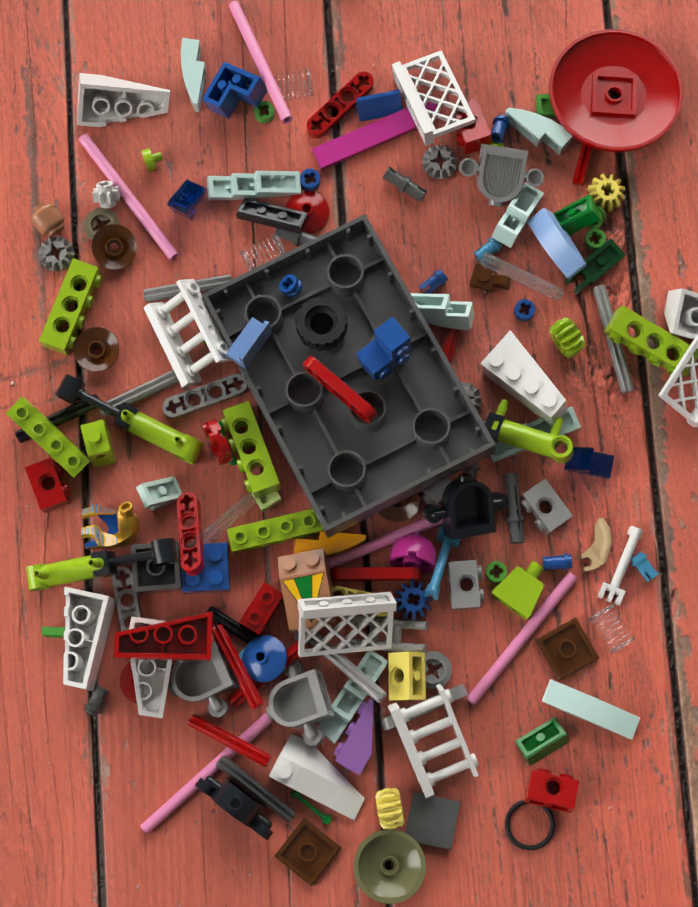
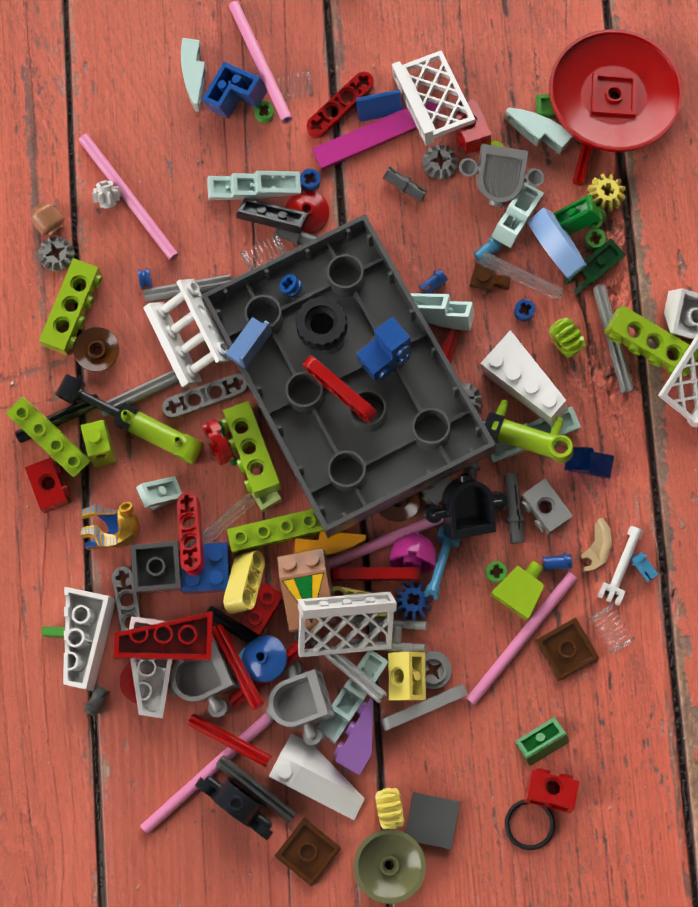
(98, 564): piece -> none
(104, 216): dark tan gear -> none
(113, 100): white wedge -> none
(114, 234): reddish brown dish -> none
(145, 278): none -> blue bush
(151, 159): lime tile -> none
(186, 199): clear blue slope -> none
(244, 582): none -> light yellow beam
(326, 819): green hinge -> none
(411, 737): white fence -> none
(465, 599): light grey brick -> none
(500, 125): blue pin -> none
(590, 709): light aqua slope -> none

